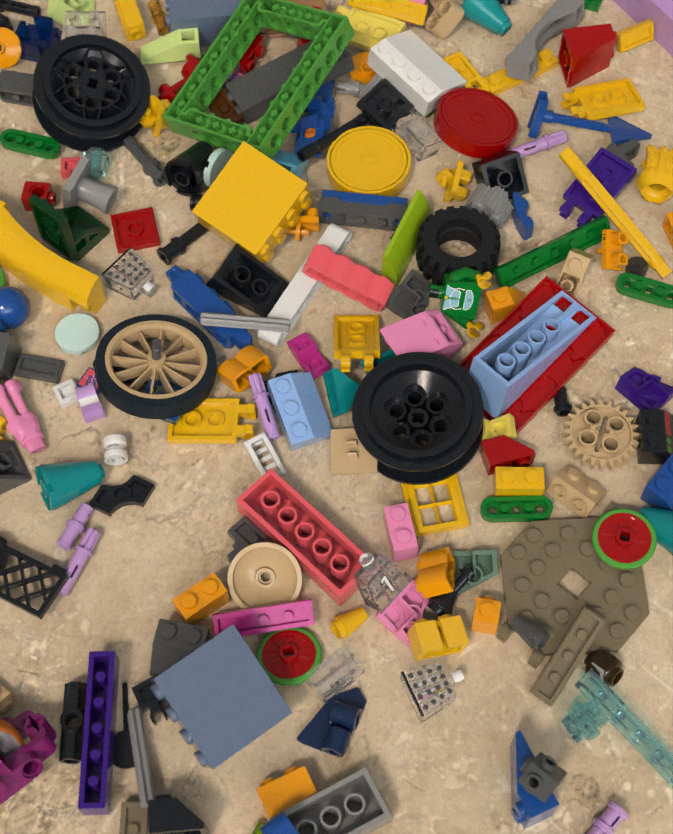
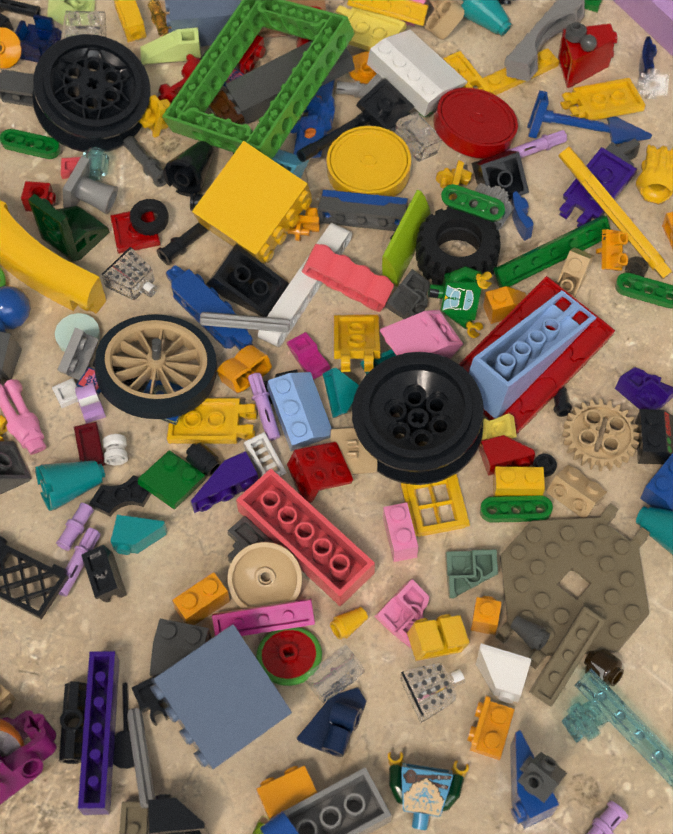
(39, 368): dark grey tile -> none
(78, 354): none -> light grey bracket
(89, 443): none -> dark red tile
(103, 573): none -> black hinge
(136, 534): none -> teal slope
(149, 205): none -> black tyre
(171, 479): none -> green plate
(202, 458): none -> black brick
(217, 160): light aqua tile -> none
(229, 479): none -> dark purple slope
(318, 469): none -> red bracket
(380, 580): clear torso -> none
(424, 789): none -> torso
(435, 572): light orange brick -> none
(445, 603): black piece -> none
(466, 196): none -> green plate
(491, 729): none -> light orange bracket
(503, 672): none -> white slope
(547, 462): none -> black plate
(577, 32): none -> dark grey plate
(620, 553): red wheel -> none
(635, 35): yellow tile -> none
(648, 53): none -> clear blue slope
(660, 86): none -> clear brick

